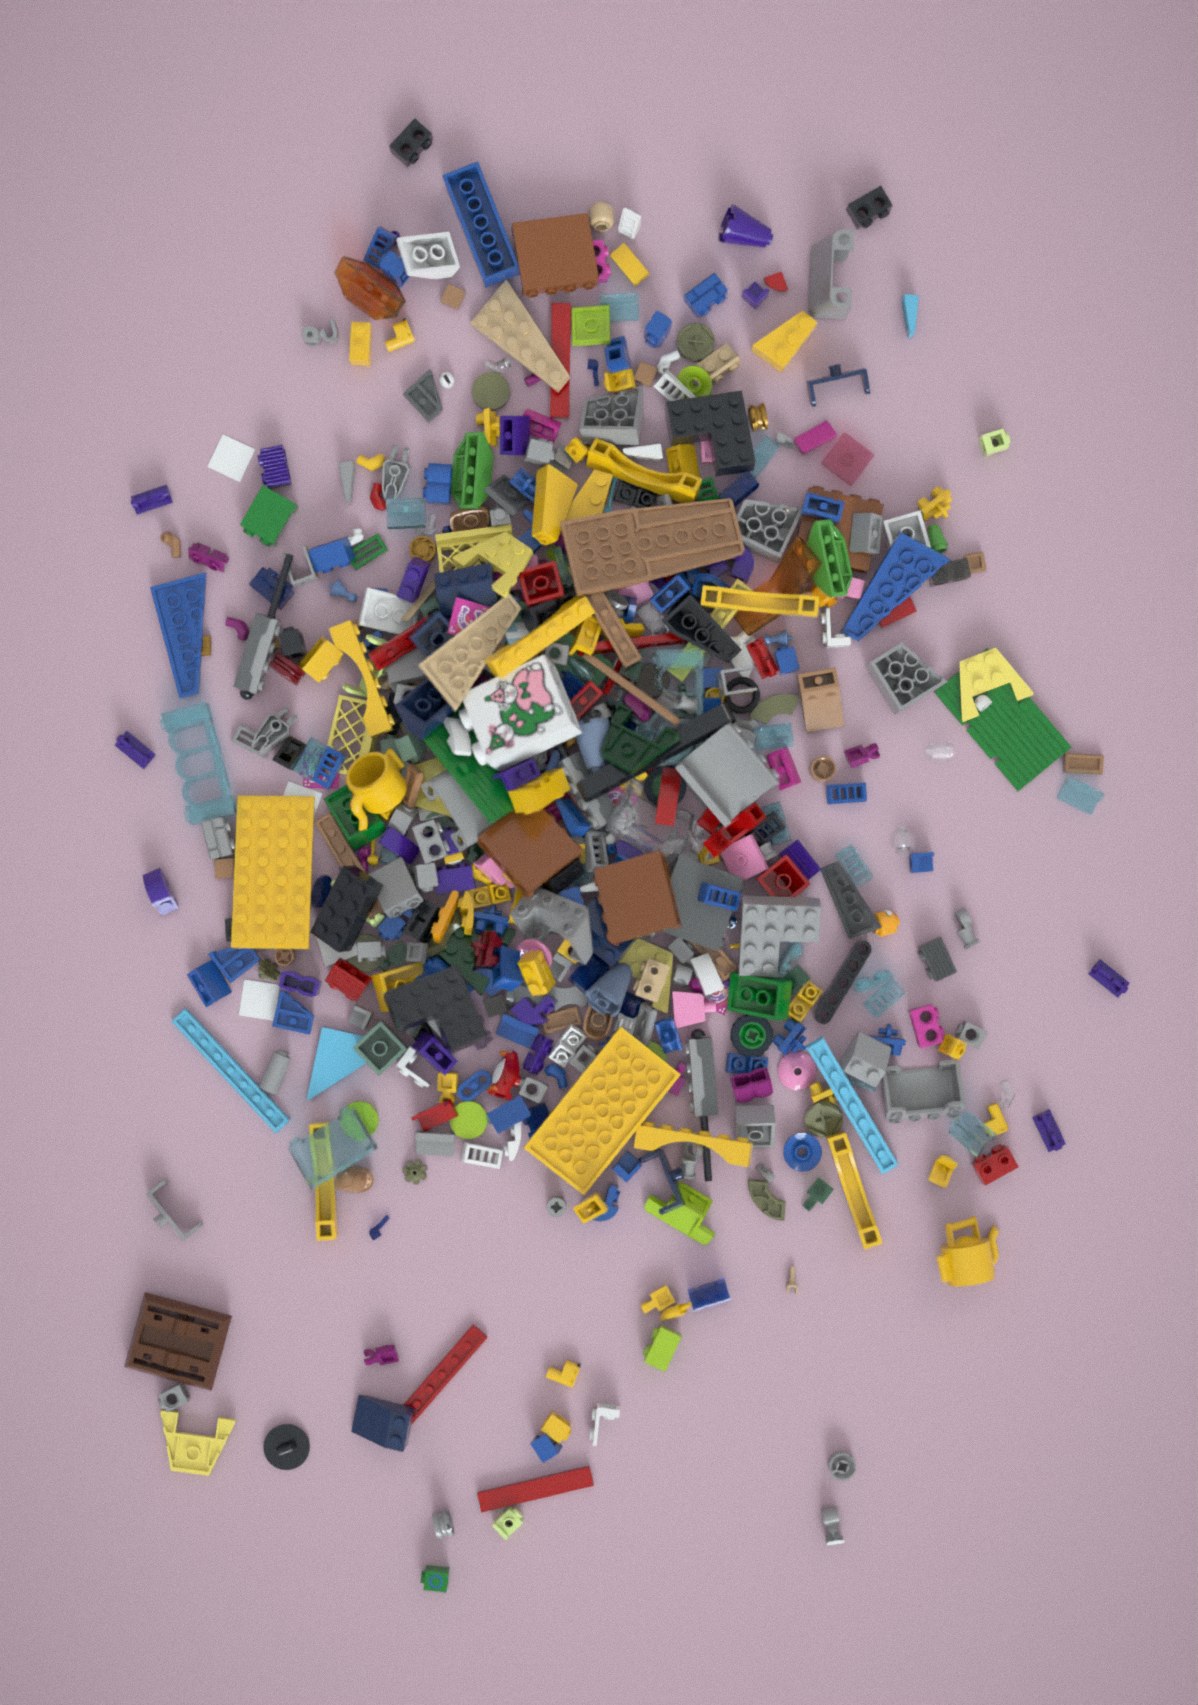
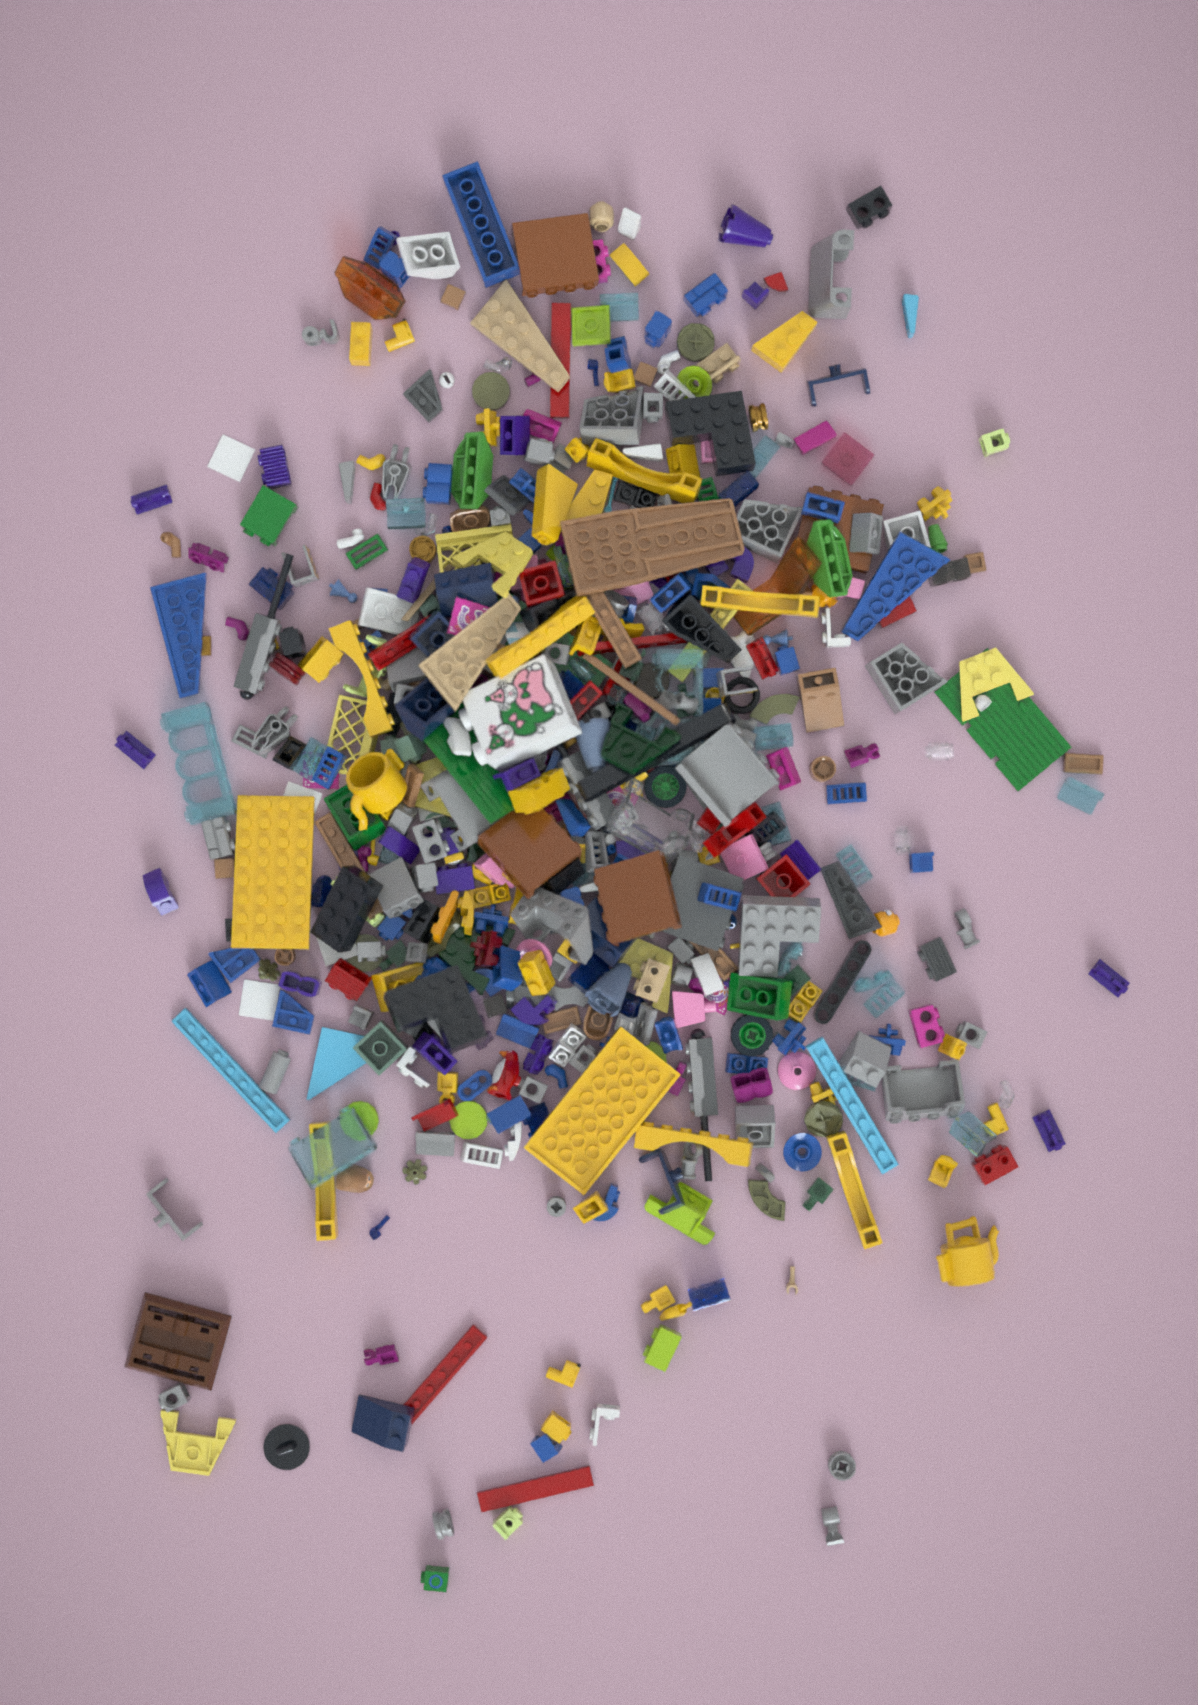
(331, 554): blue brick -> none
(407, 140): black brick -> none
(627, 1166): blue panel -> none
(653, 400): none -> light grey brick
(668, 797): red slope -> none

